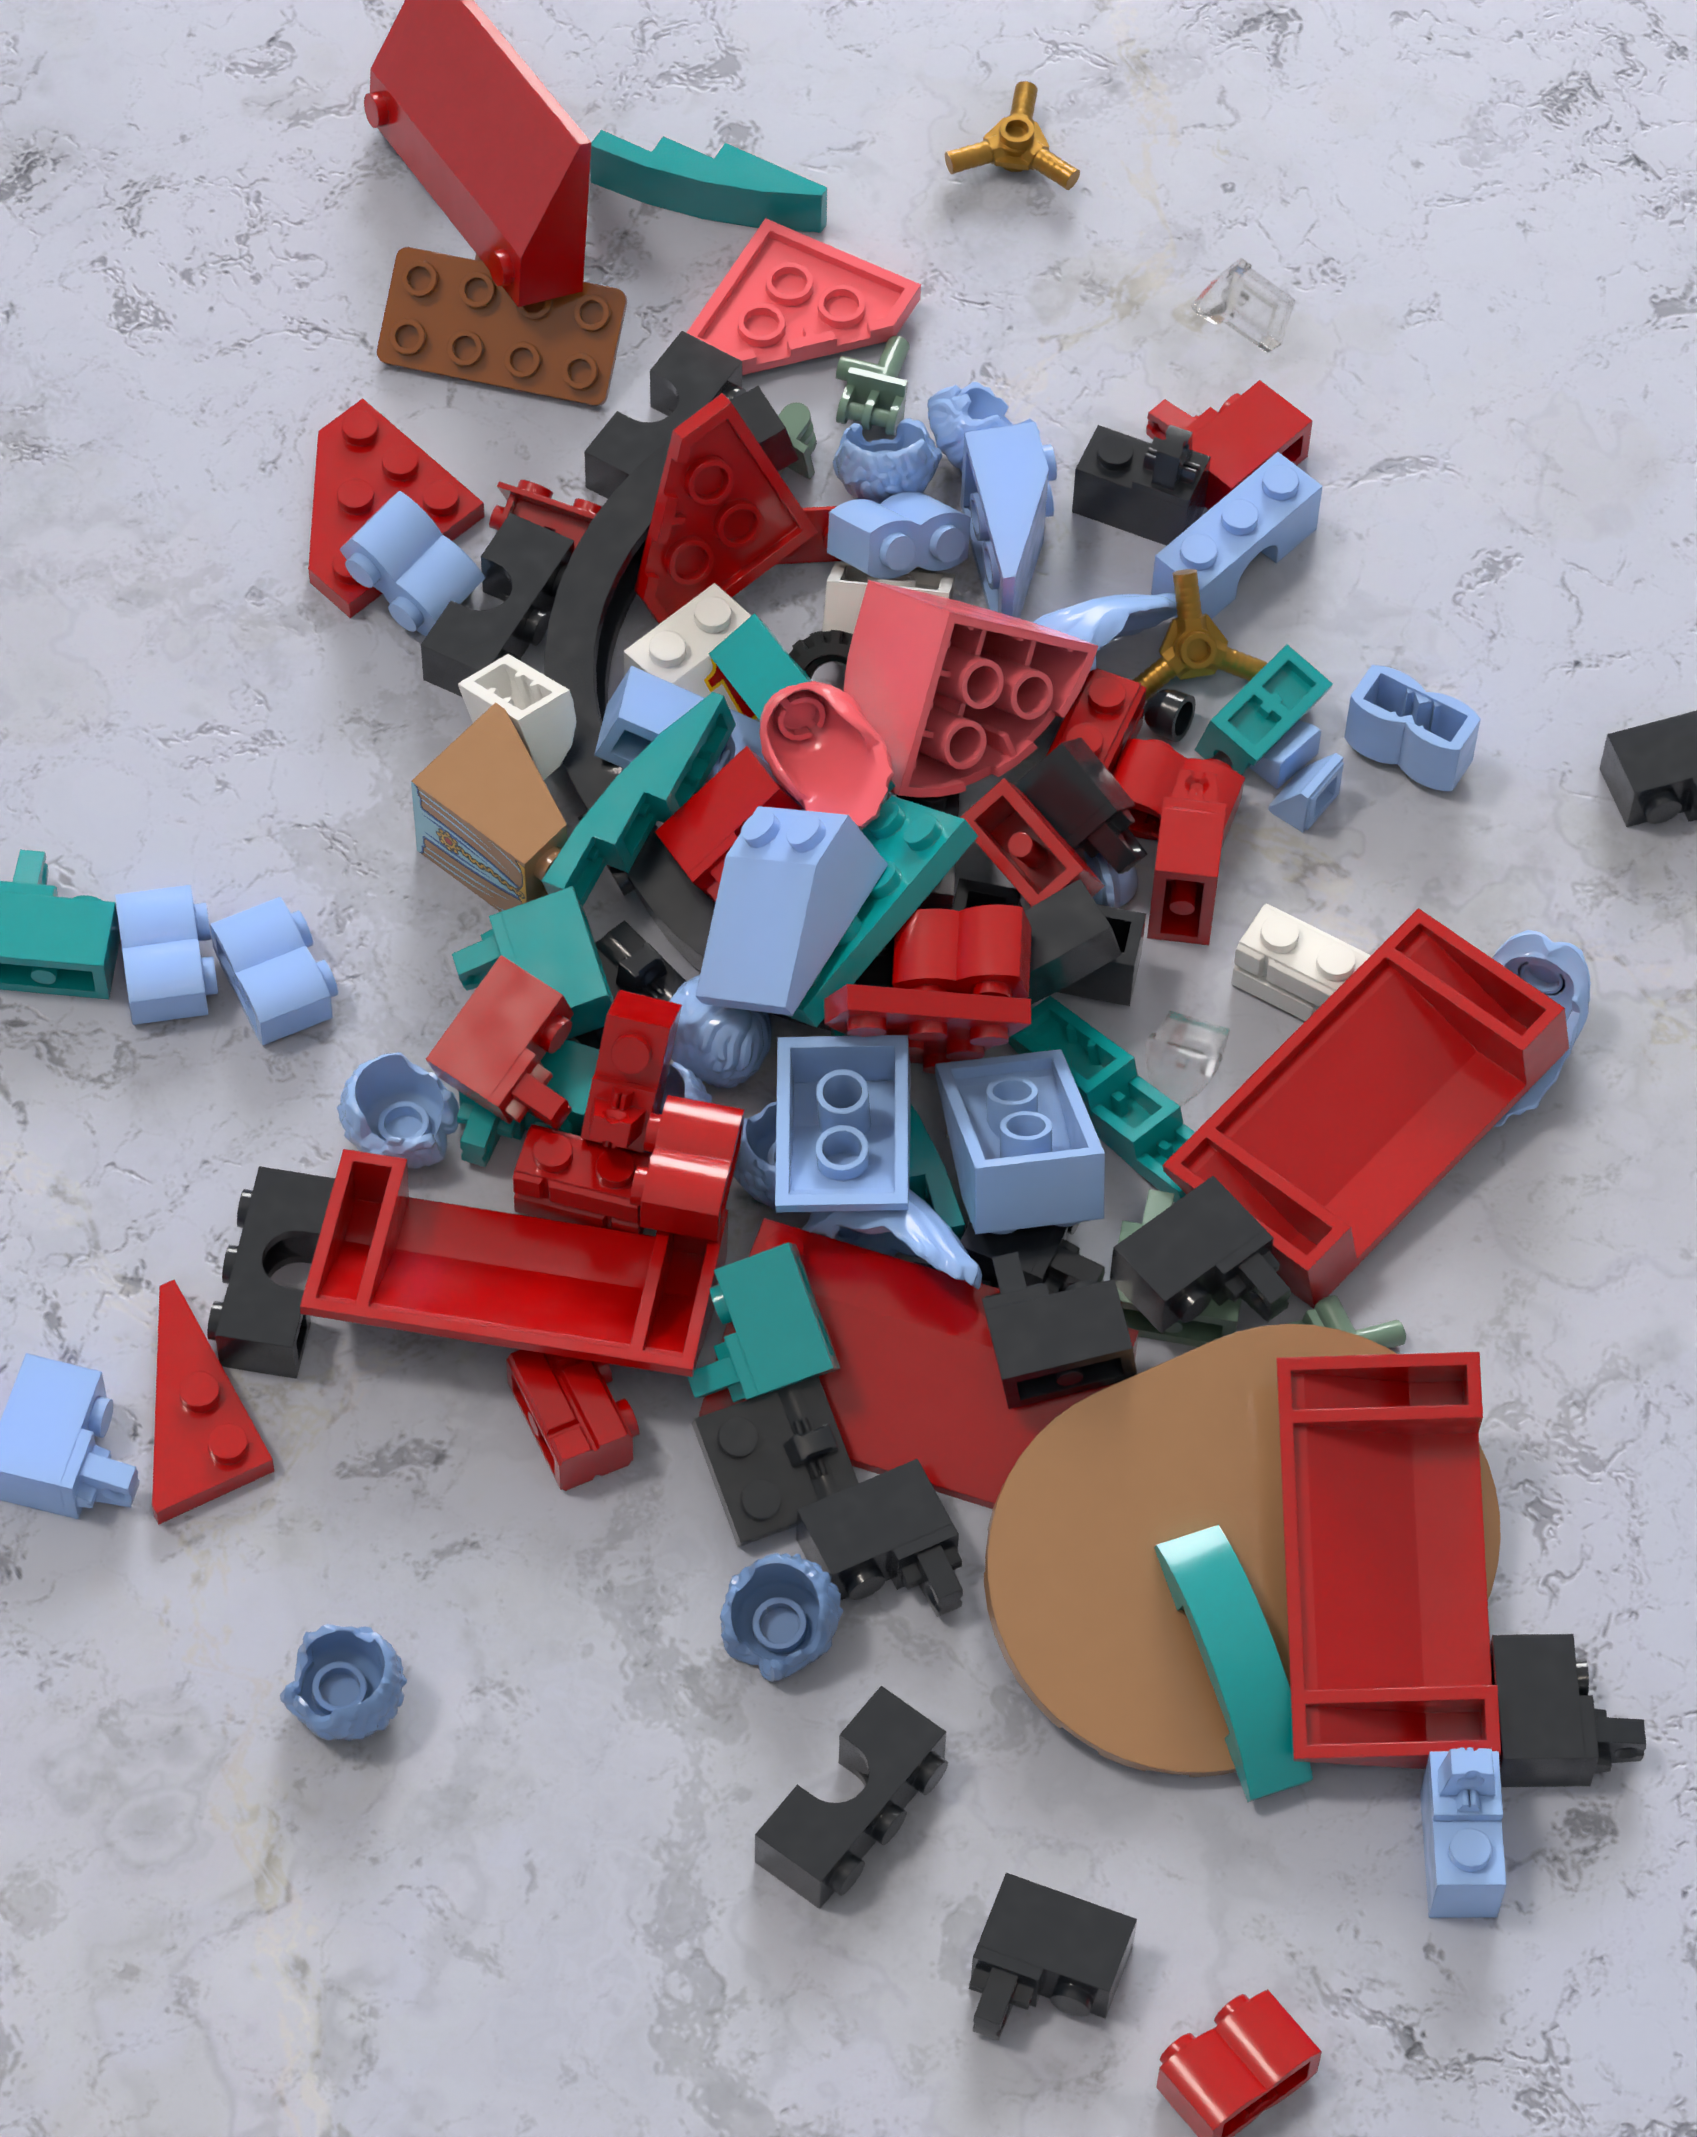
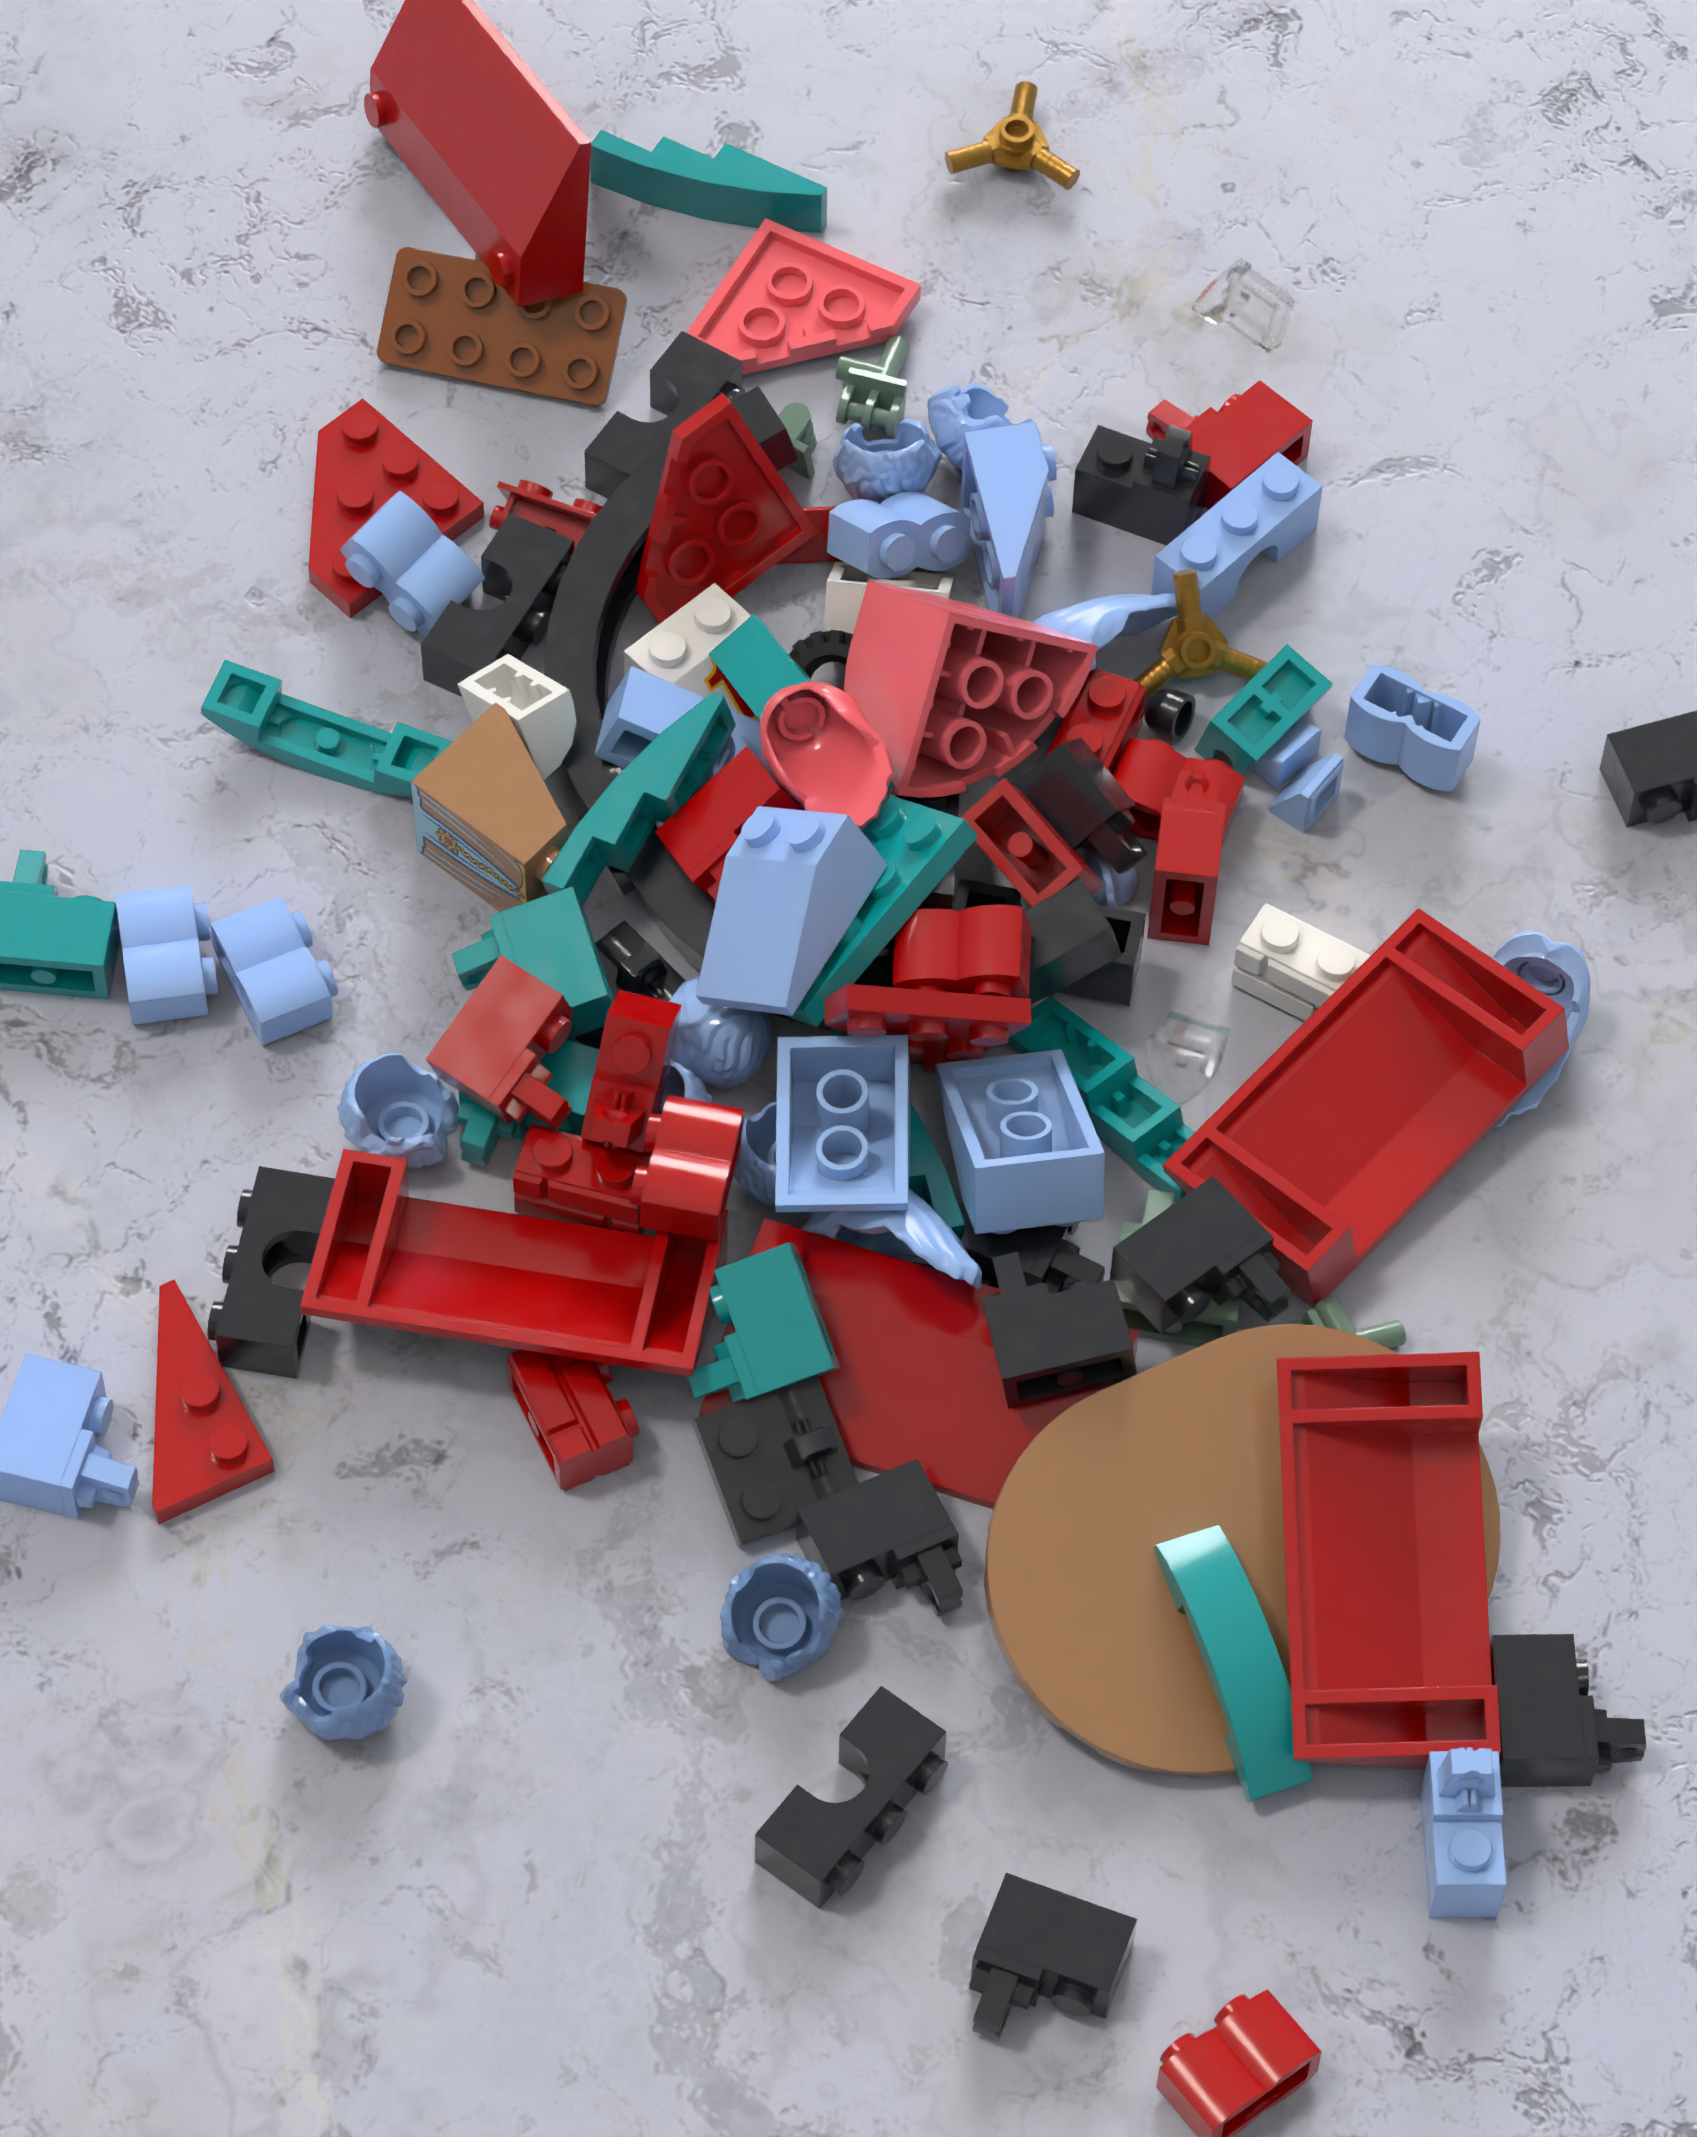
(317, 739): none -> teal slope

